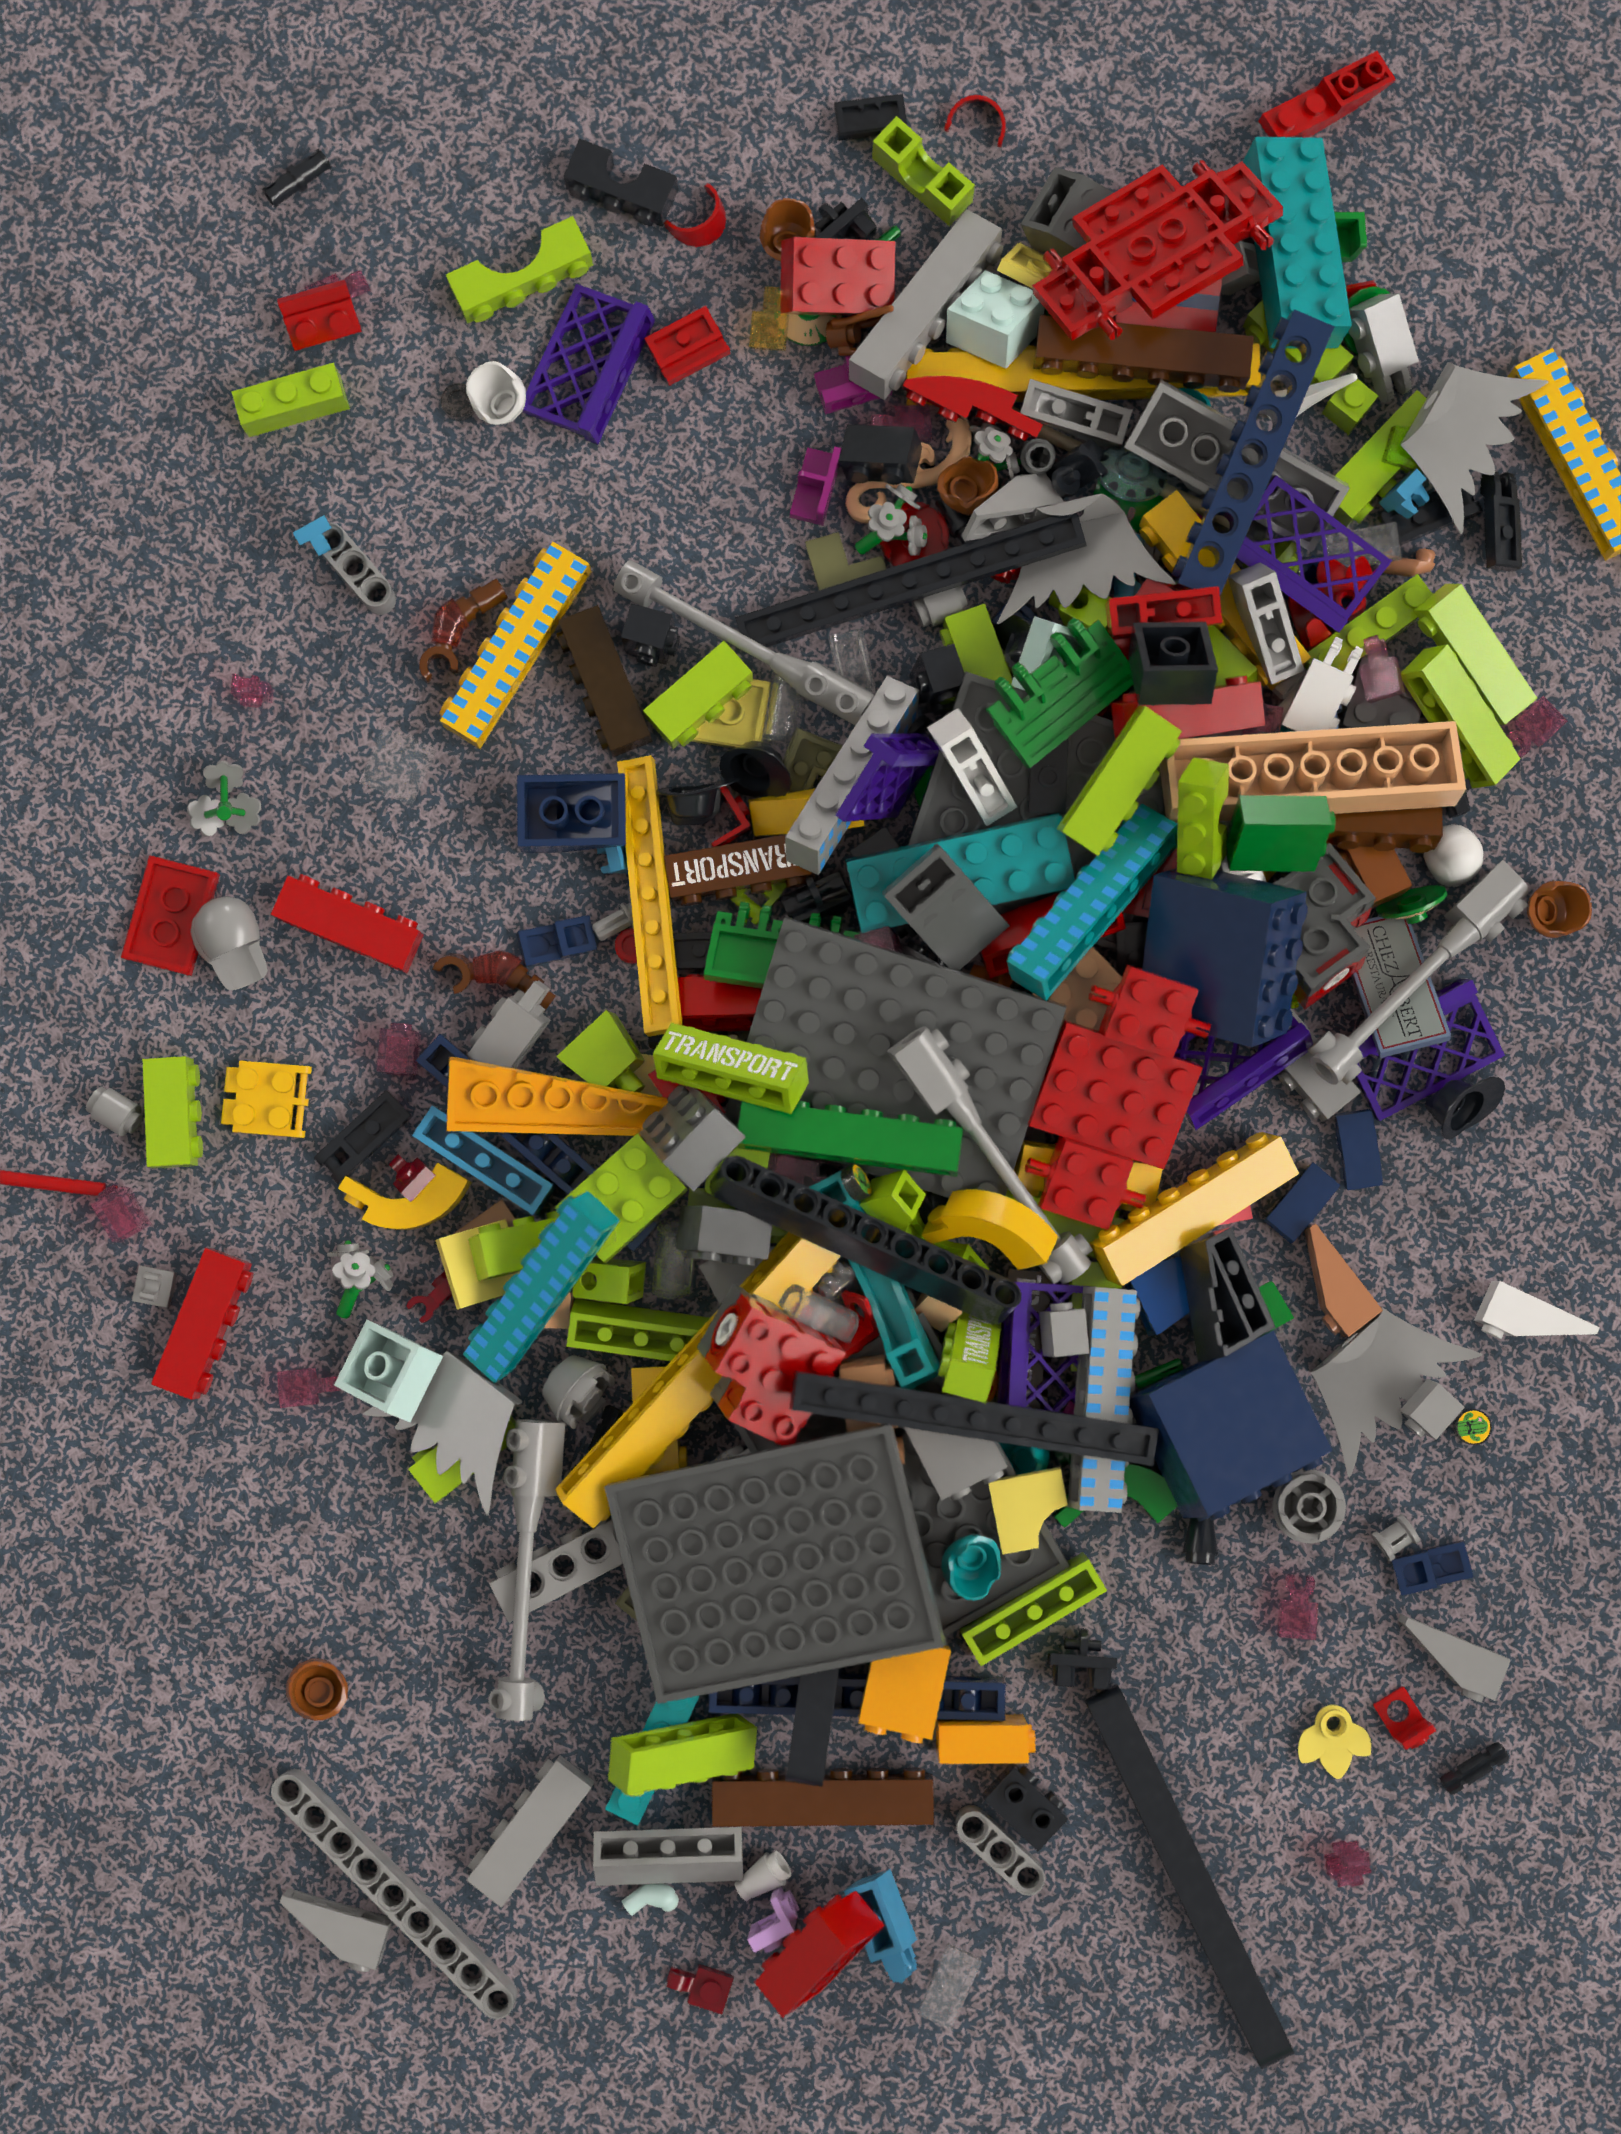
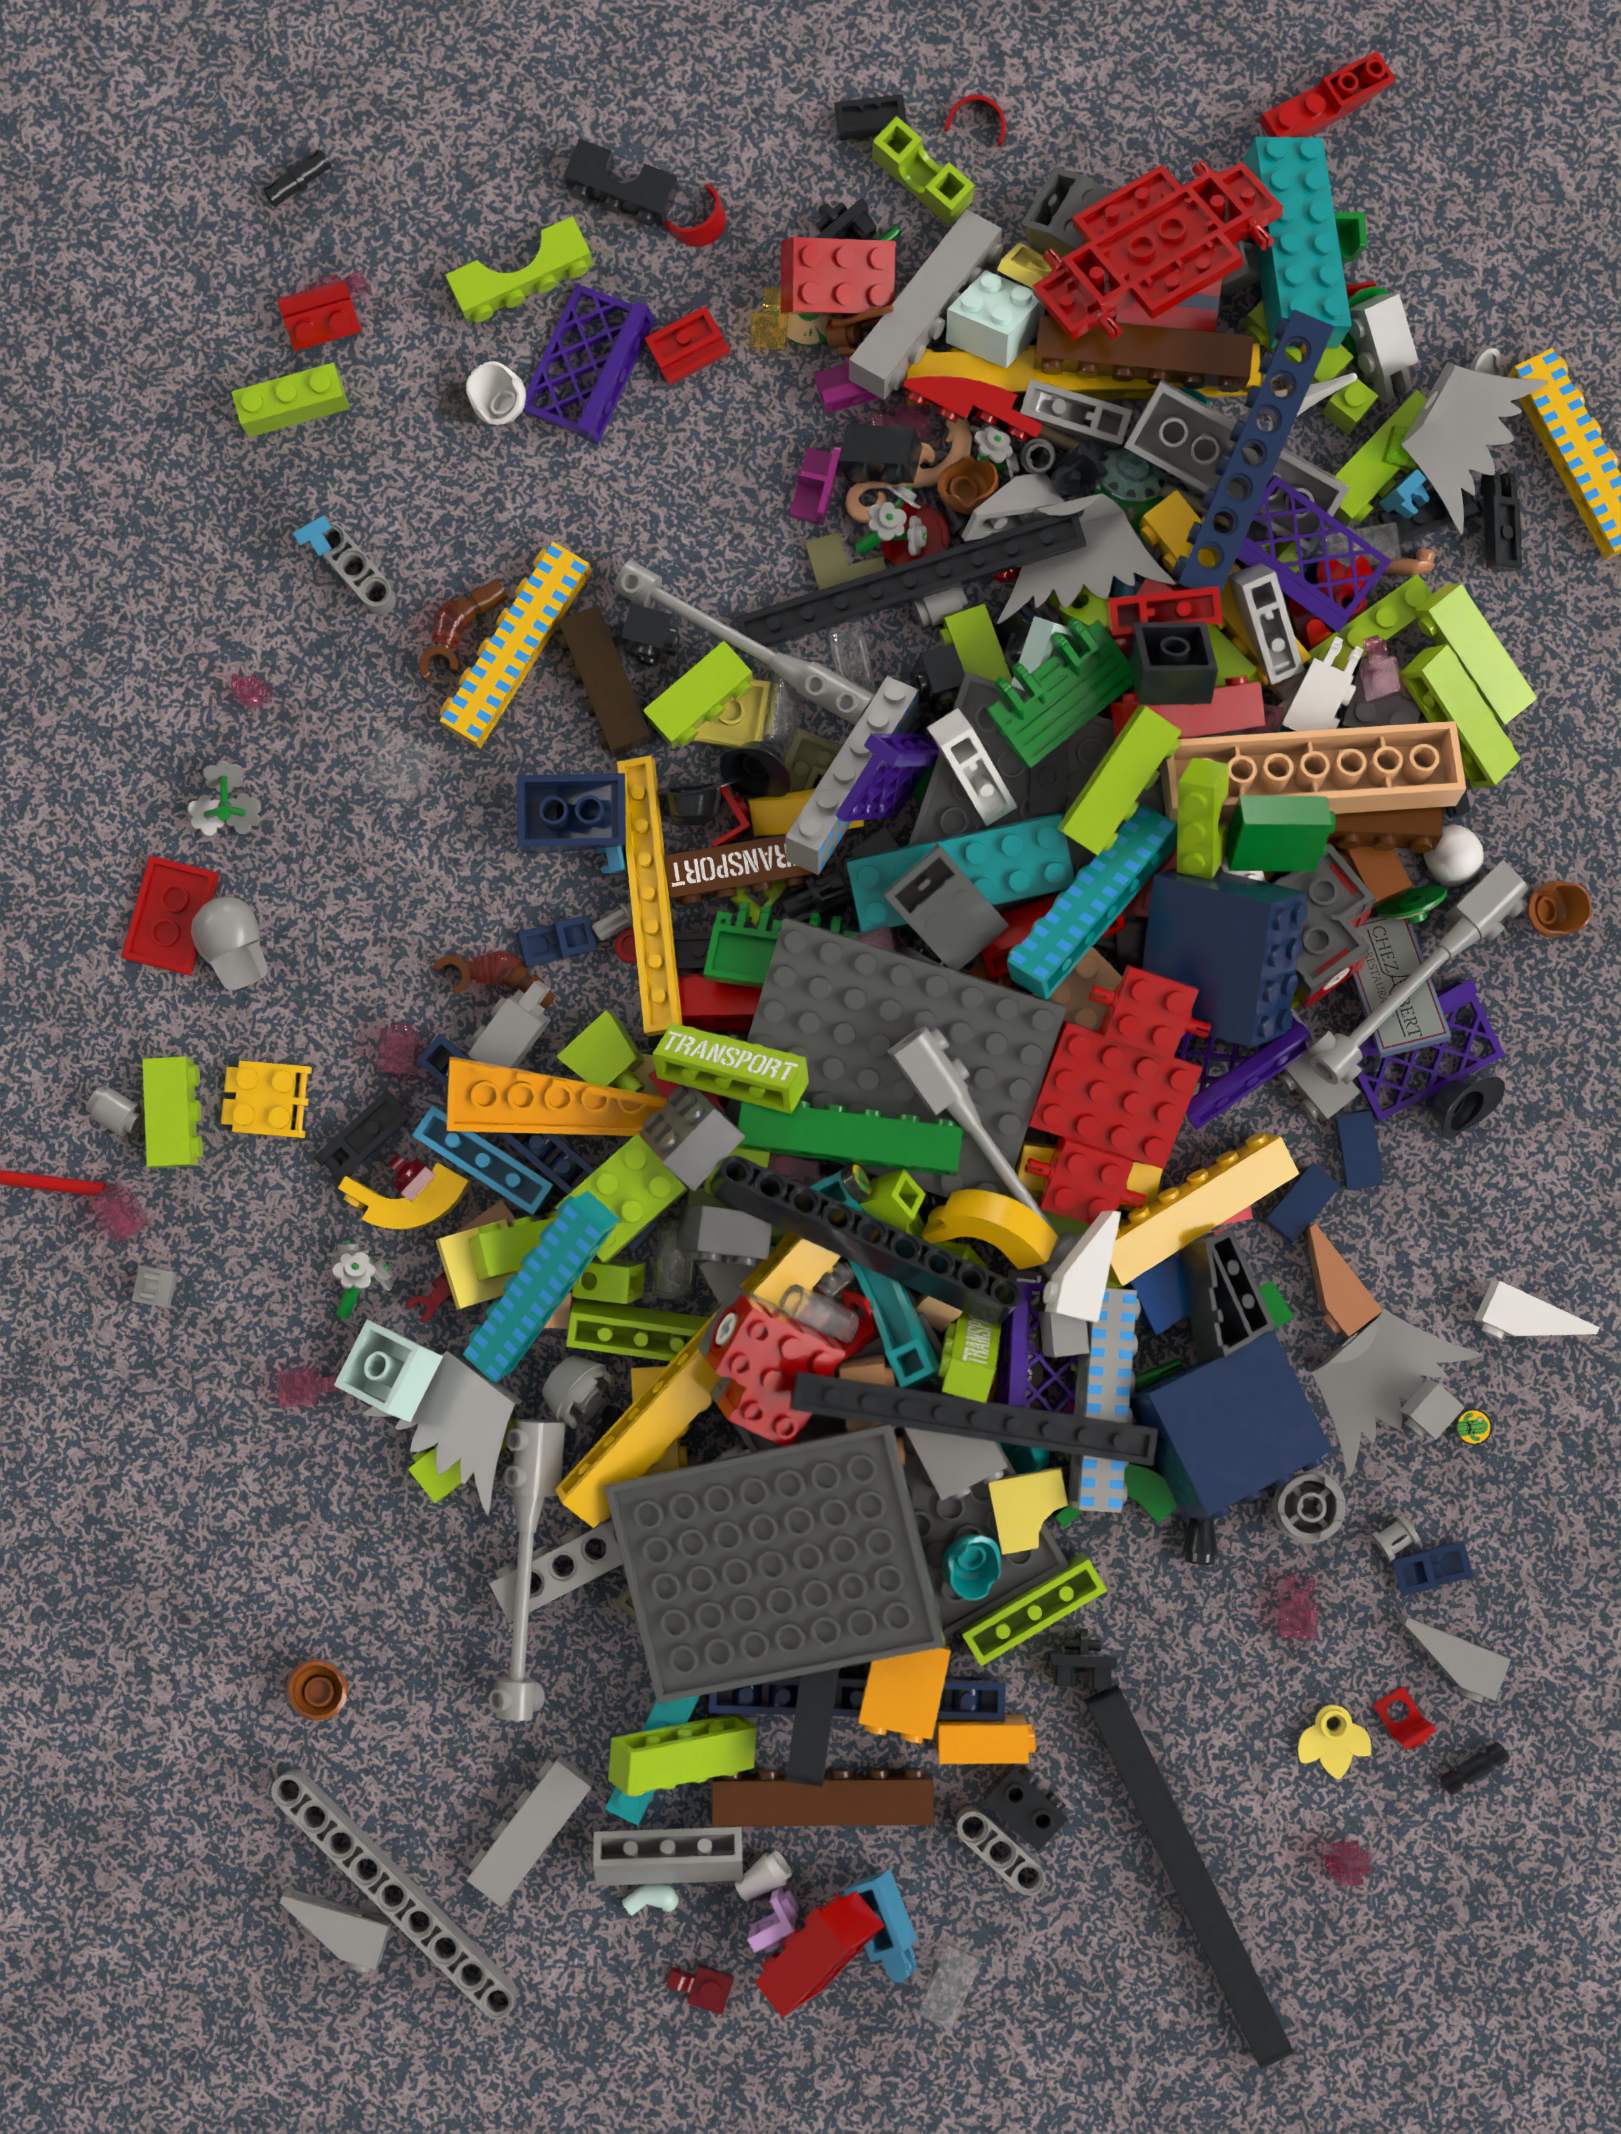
(202, 1324): red brick -> none
(347, 923): red brick -> none
(785, 220): dark orange hair -> none
(1082, 1277): none -> white slope
(1487, 361): none -> light grey piece
(1537, 725): clear pink plate -> none

